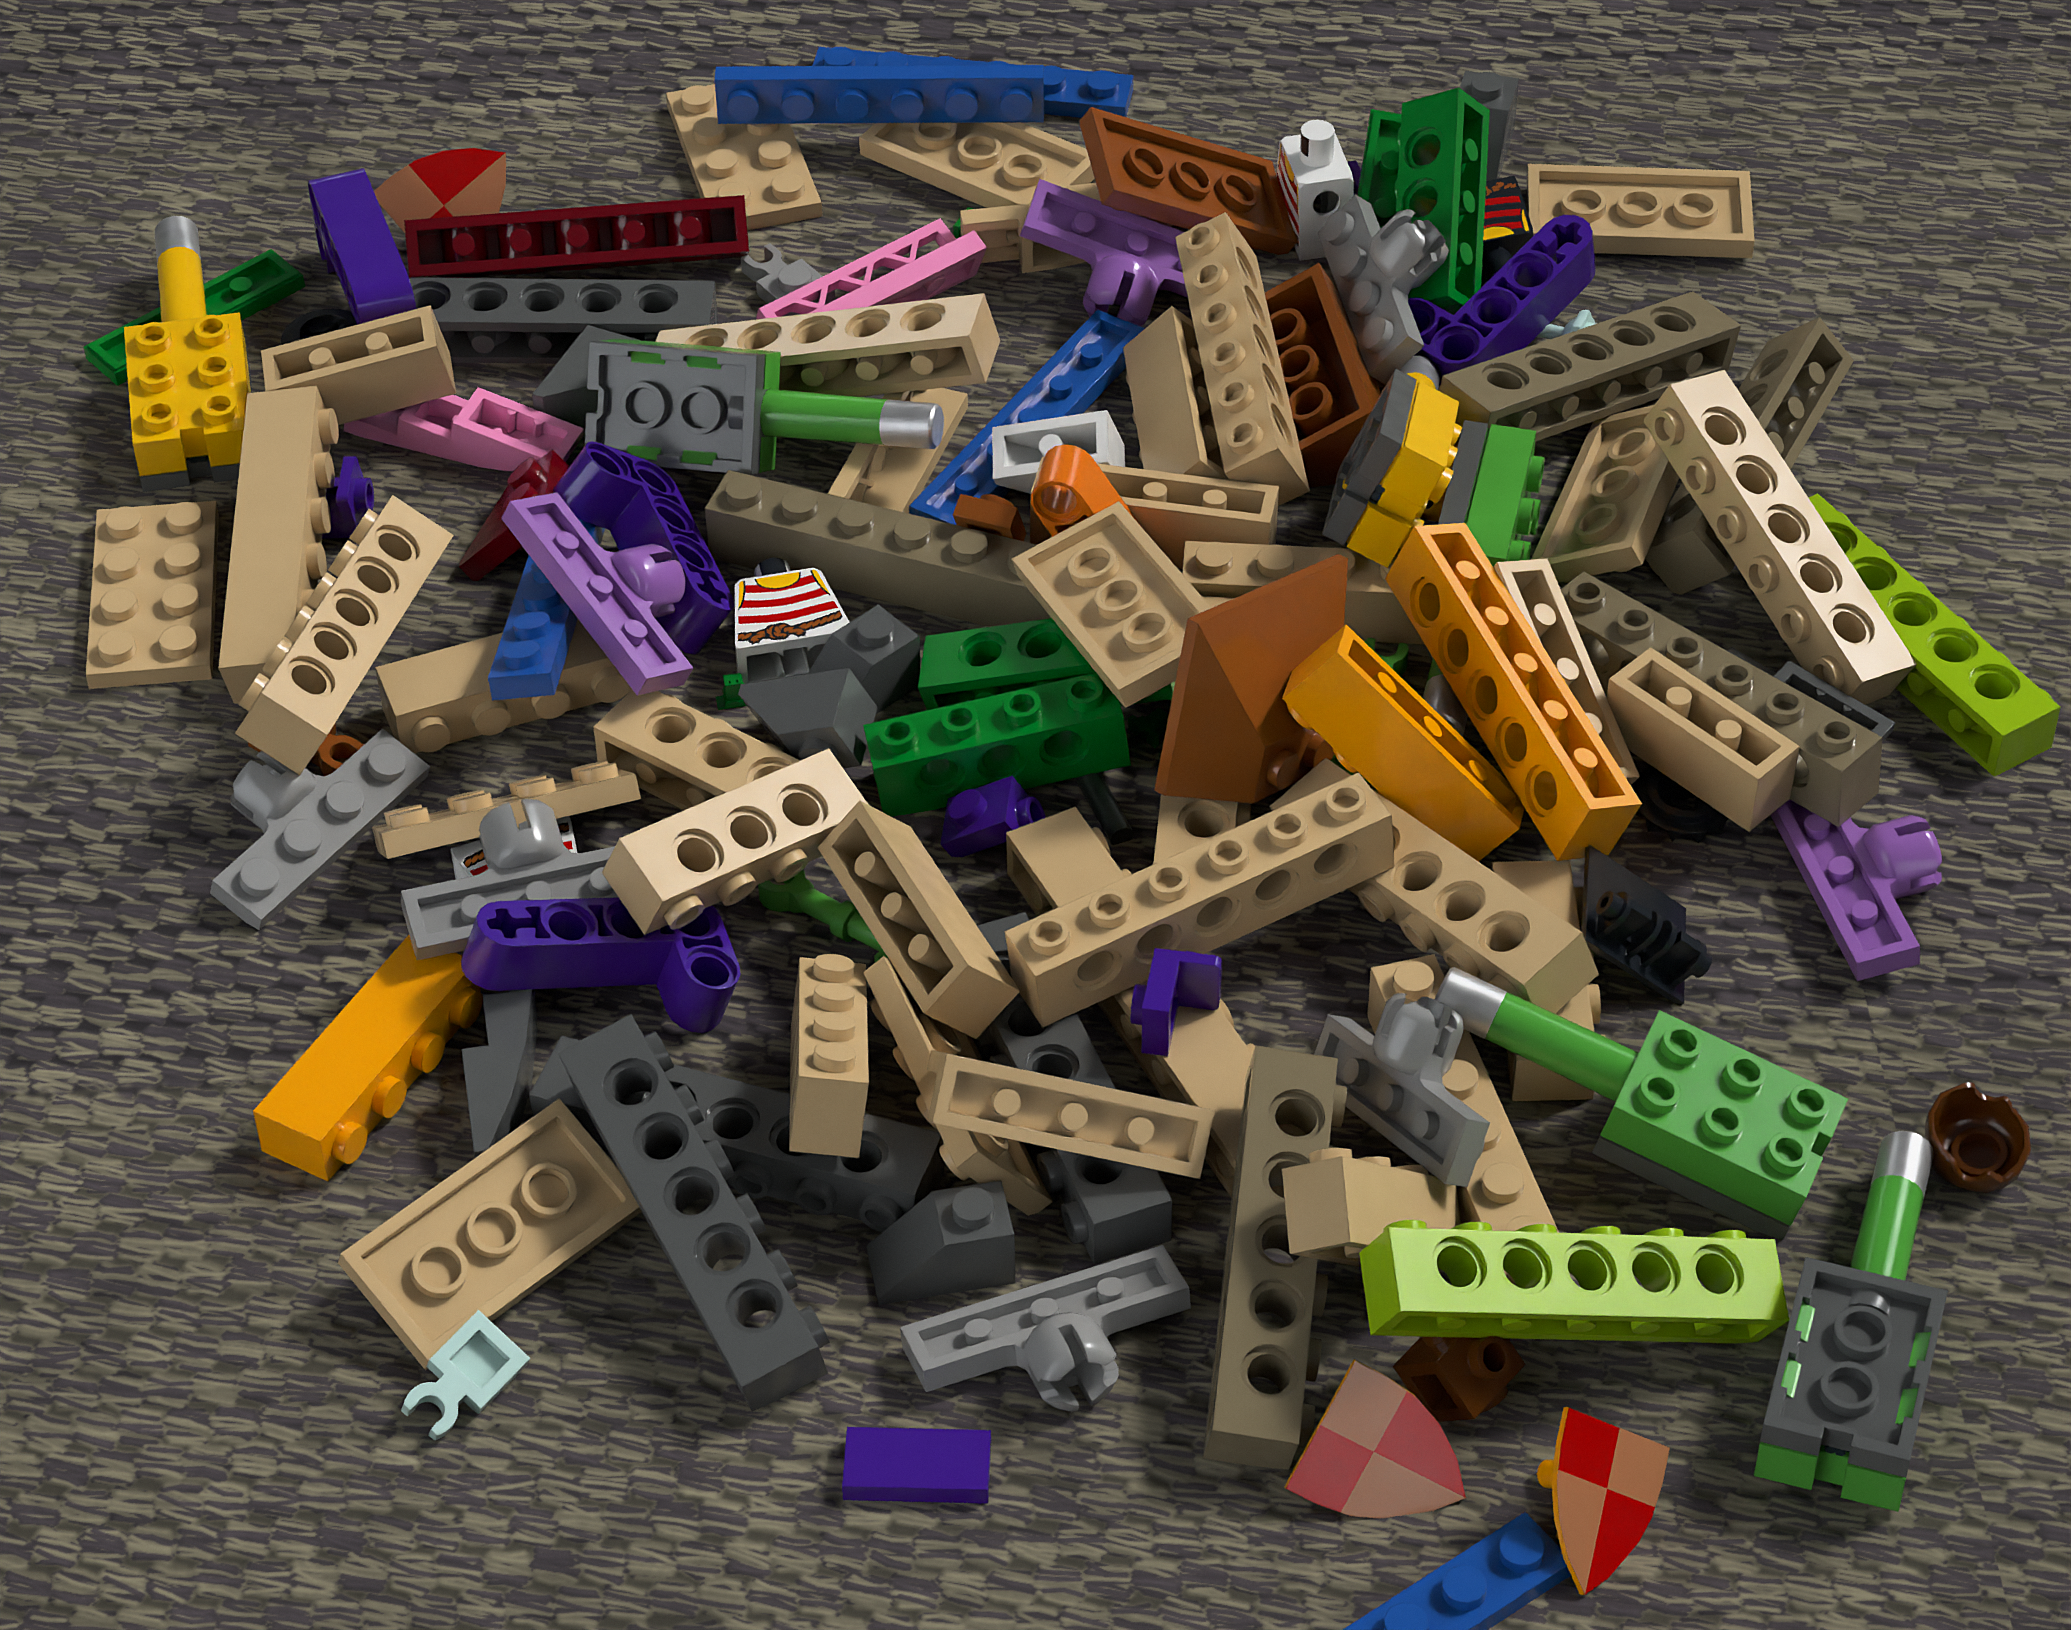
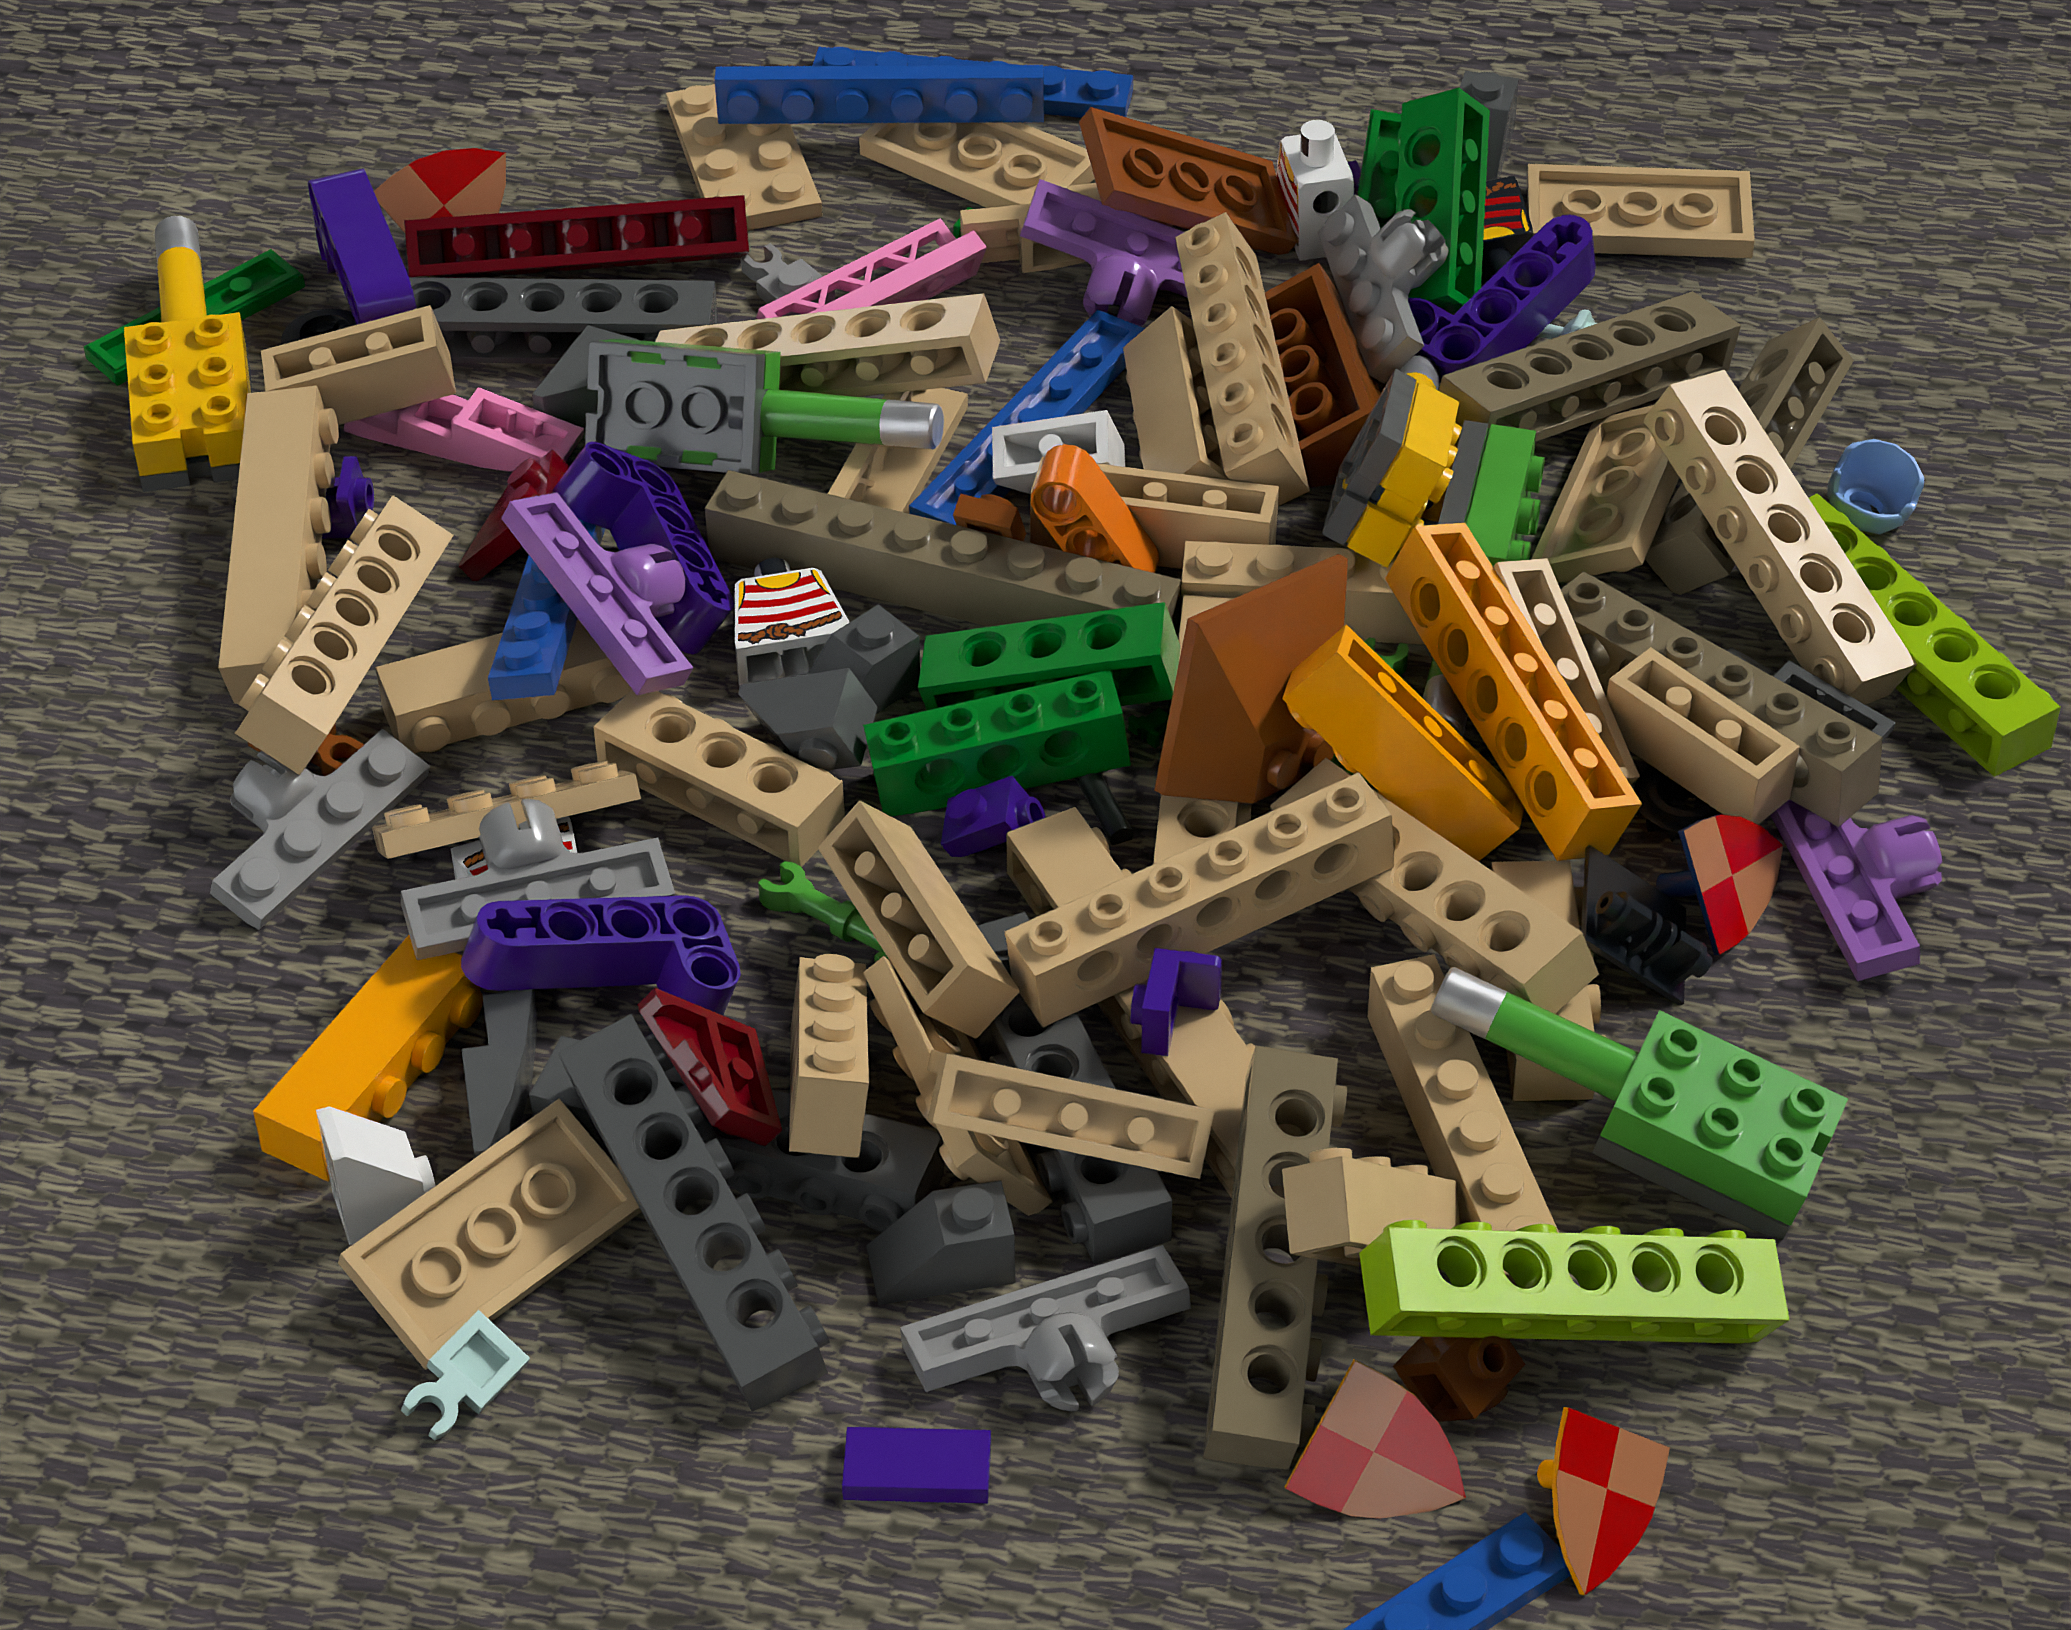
(153, 595): tan plate -> none
(370, 1170): none -> white slope
(717, 1063): none -> dark red wing
(730, 691): green piece -> none
(774, 820): tan brick -> none
(1114, 600): tan plate -> none
(1399, 1085): light grey plate -> none
(1730, 871): none -> shield
(1859, 1349): dark grey piece -> none
(1877, 476): none -> light blue hair
(1977, 1139): reddish brown hair -> none

